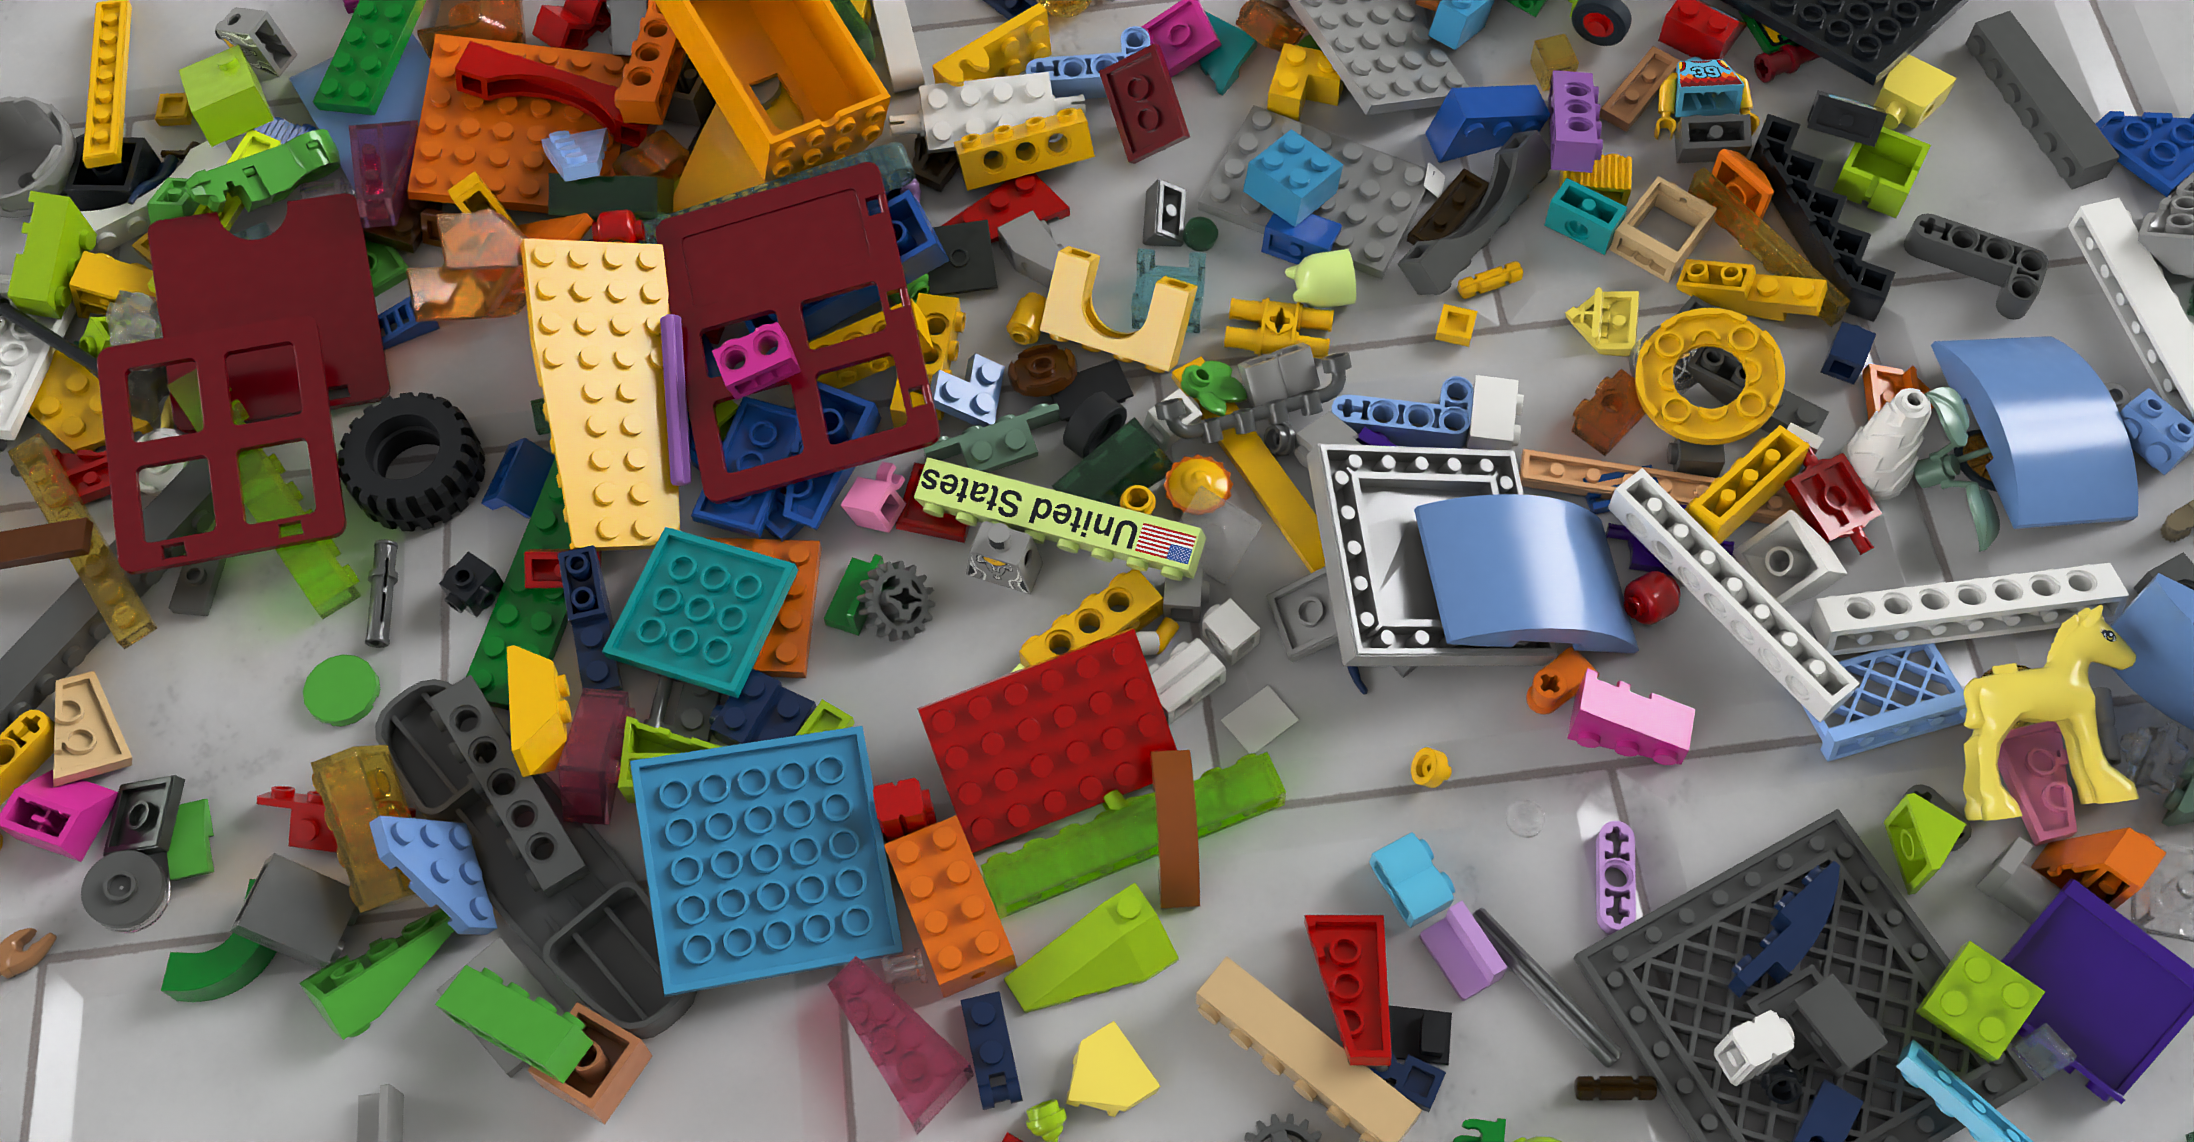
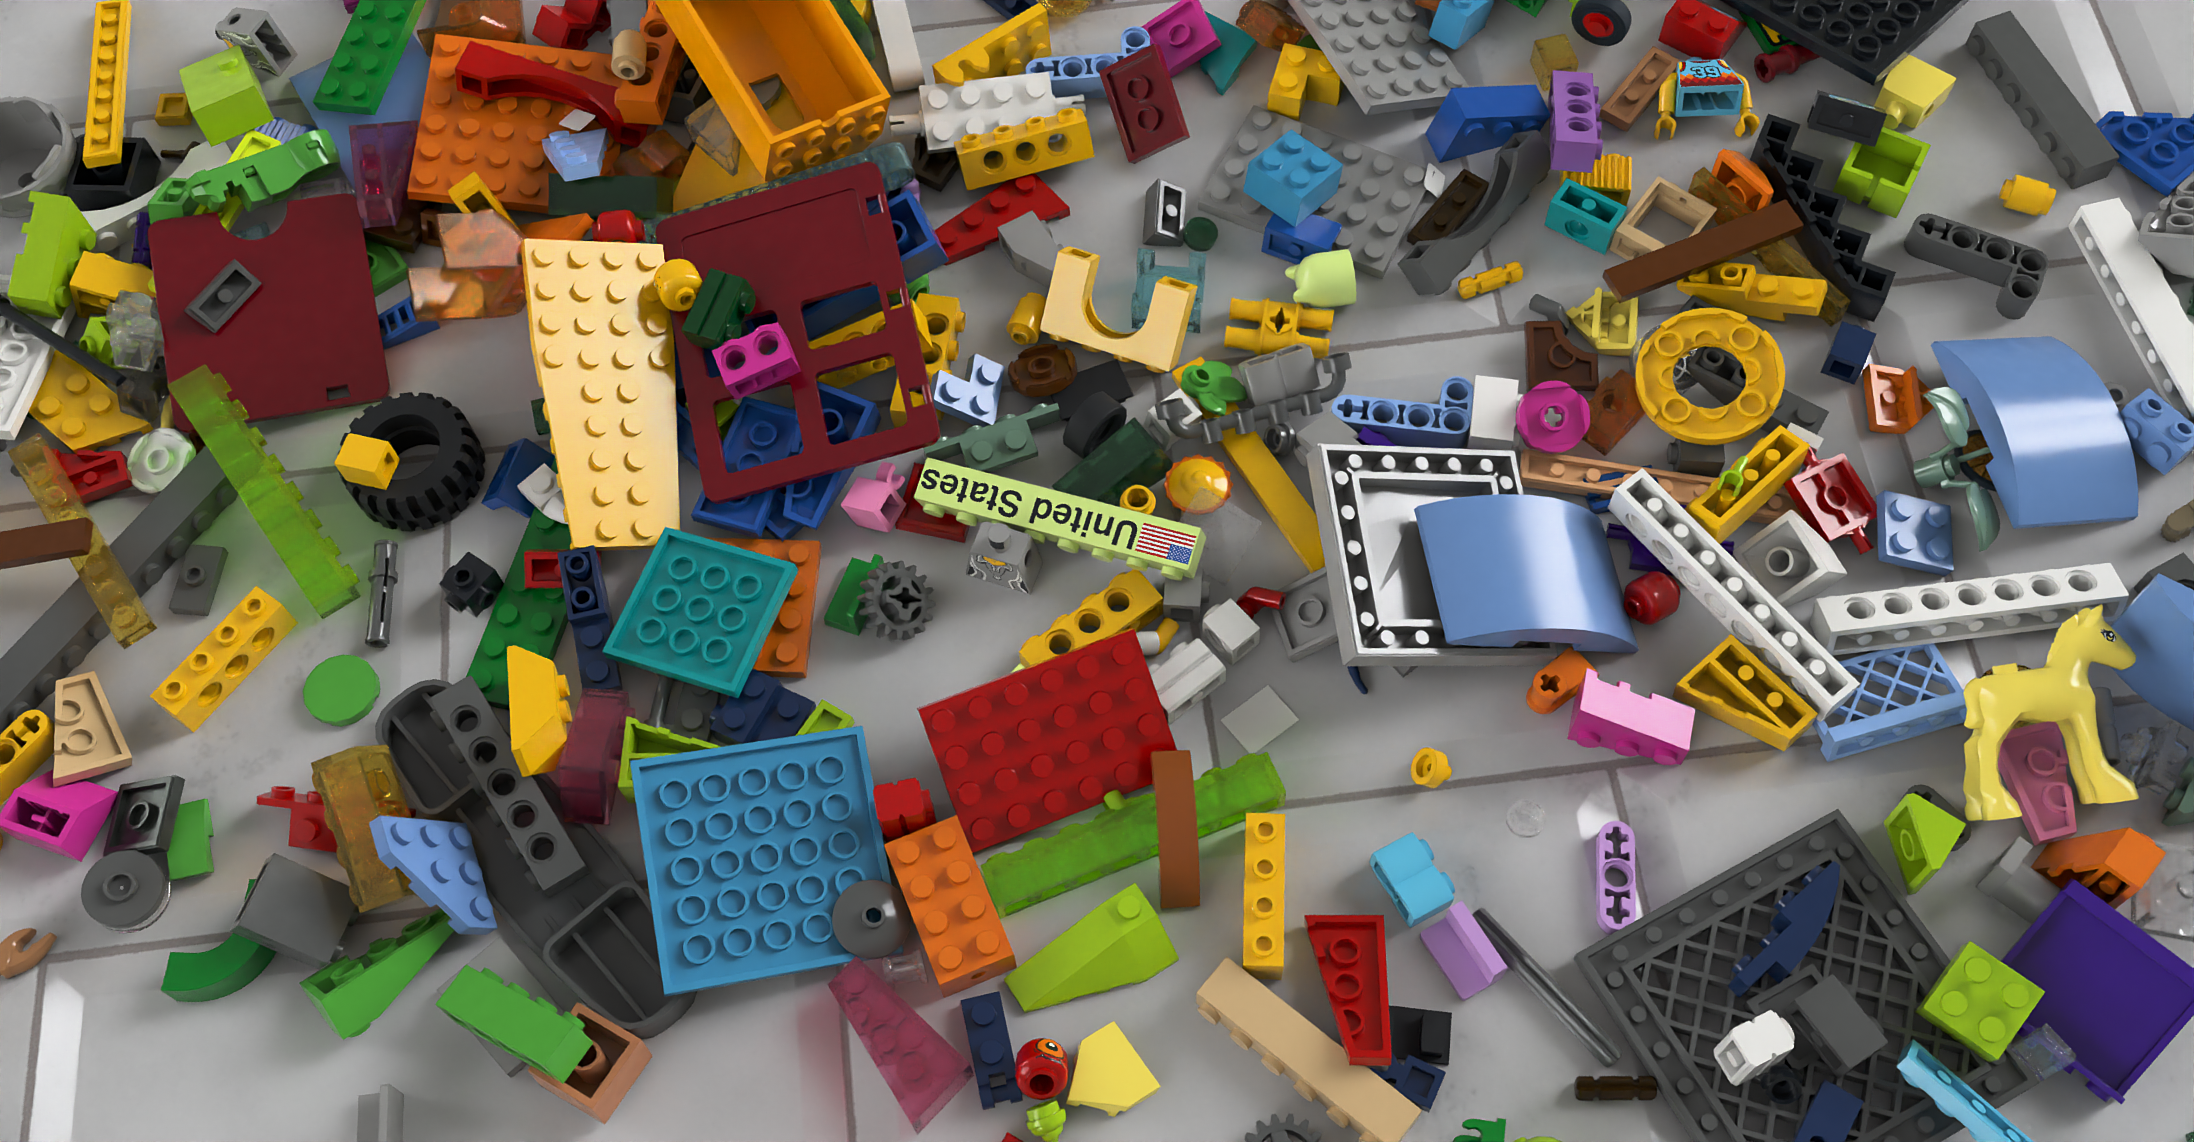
(141, 243): none -> dark purple axle
(164, 170): dark blue animal -> none
(219, 443): dark red window -> none
(223, 296): none -> dark grey slope
(224, 659): none -> yellow brick
(367, 461): none -> yellow panel
(543, 492): none -> white plate
(577, 120): none -> white sticker
(629, 55): none -> tan brick
(676, 400): medium lavender axle -> none
(677, 284): none -> yellow head
(714, 135): none -> clear slope
(718, 310): none -> dark green brick
(867, 938): none -> dark grey dish
(969, 262): pearl dark grey plate -> none
(1041, 1069): none -> red head
(1257, 597): none -> red arm
(1264, 895): none -> yellow brick
(1456, 325): yellow plate -> none
(1551, 309): none -> dark grey arm
(1554, 358): none -> reddish brown tile
(1565, 401): none -> dark pink plate
(1702, 251): none -> reddish brown tile
(1703, 137): dark grey brick -> none
(1734, 476): none -> lime hand
(1746, 695): none -> yellow wedge
(1888, 444): white cone -> none
(1914, 533): none -> medium blue plate
(2027, 195): none -> yellow brick

